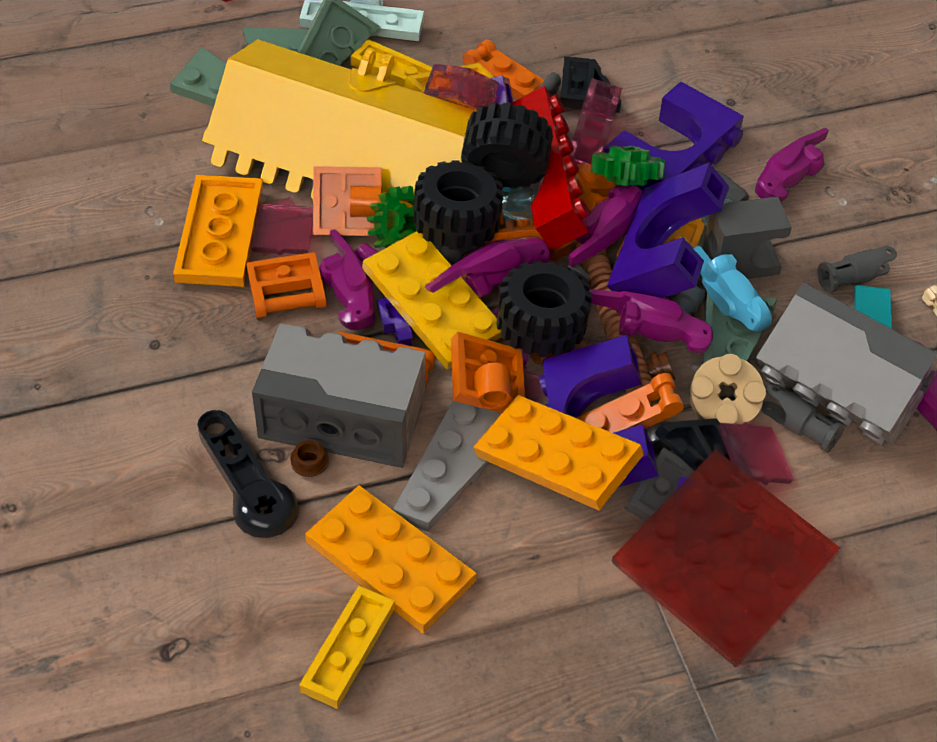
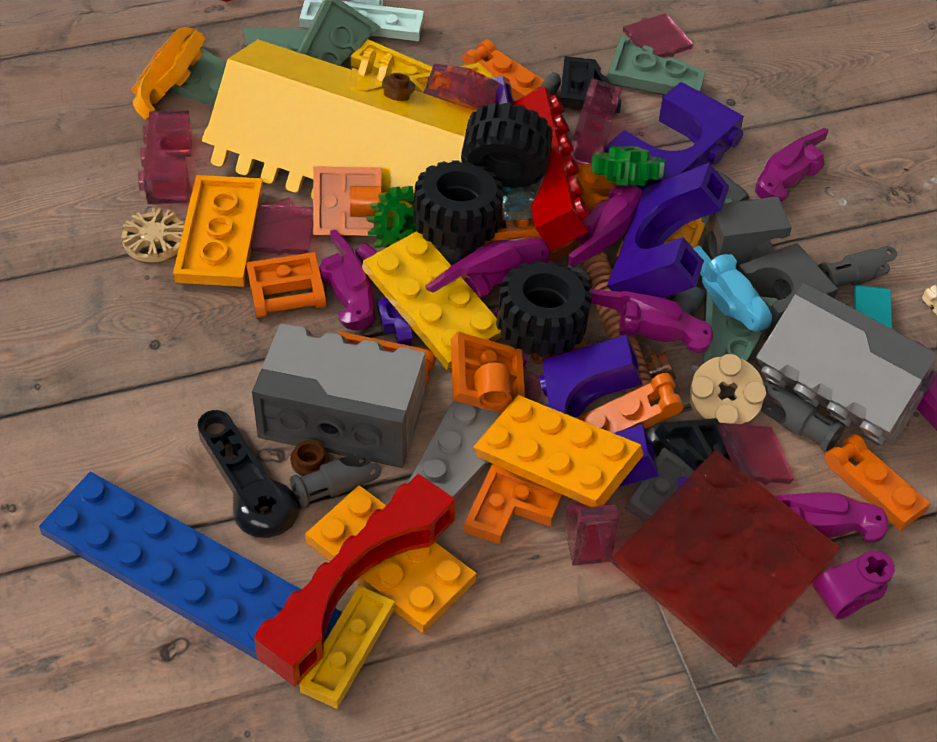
(152, 235): none -> tan wheel
(164, 157): none -> clear pink arch
(167, 68): none -> light orange plate
(169, 561): none -> blue plate
(296, 635): none -> red arch
(334, 478): none -> dark grey piece
(398, 87): none -> reddish brown plate
(505, 496): none -> orange plate
(591, 532): none -> clear pink arch
(646, 71): none -> sand green wing
(658, 34): none -> clear pink piece
(781, 276): none -> dark grey piece
(838, 514): none -> magenta animal
(855, 583): none -> magenta piece
(876, 481): none -> orange plate

